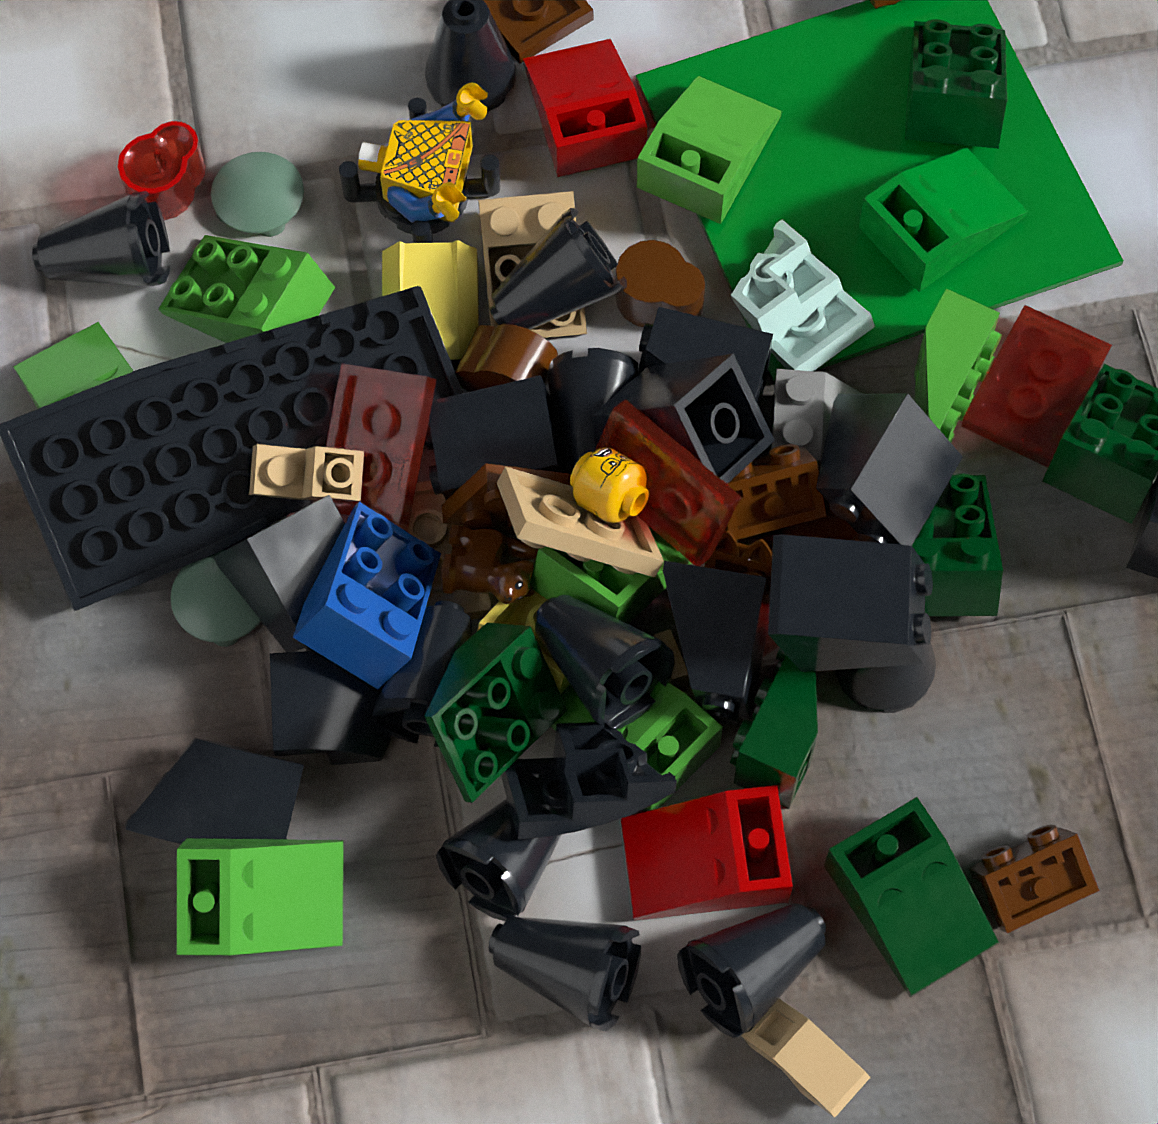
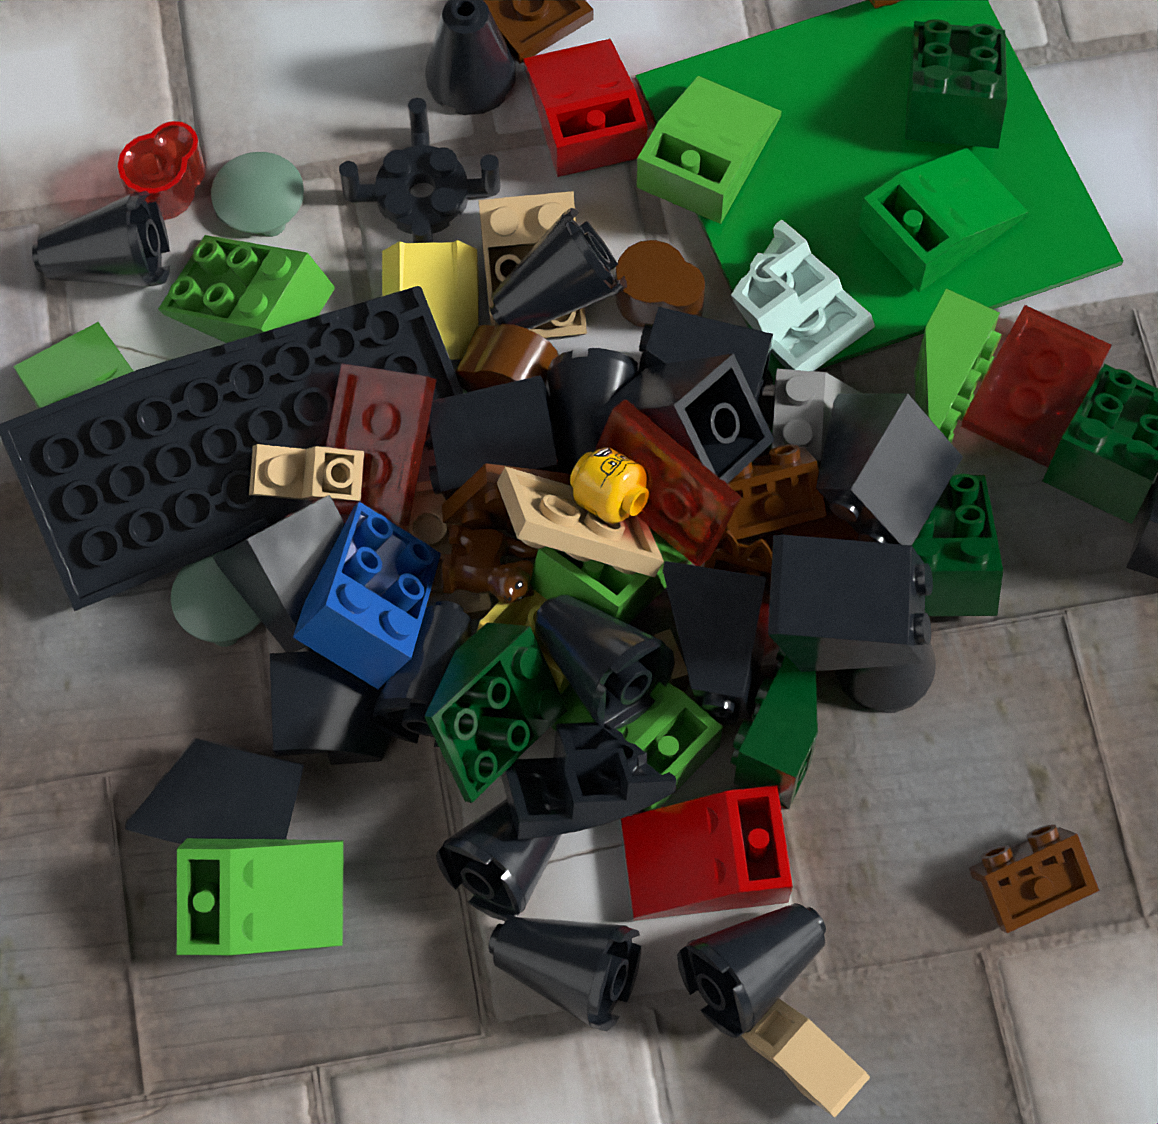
(428, 158): torso -> none
(911, 896): dark green slope -> none

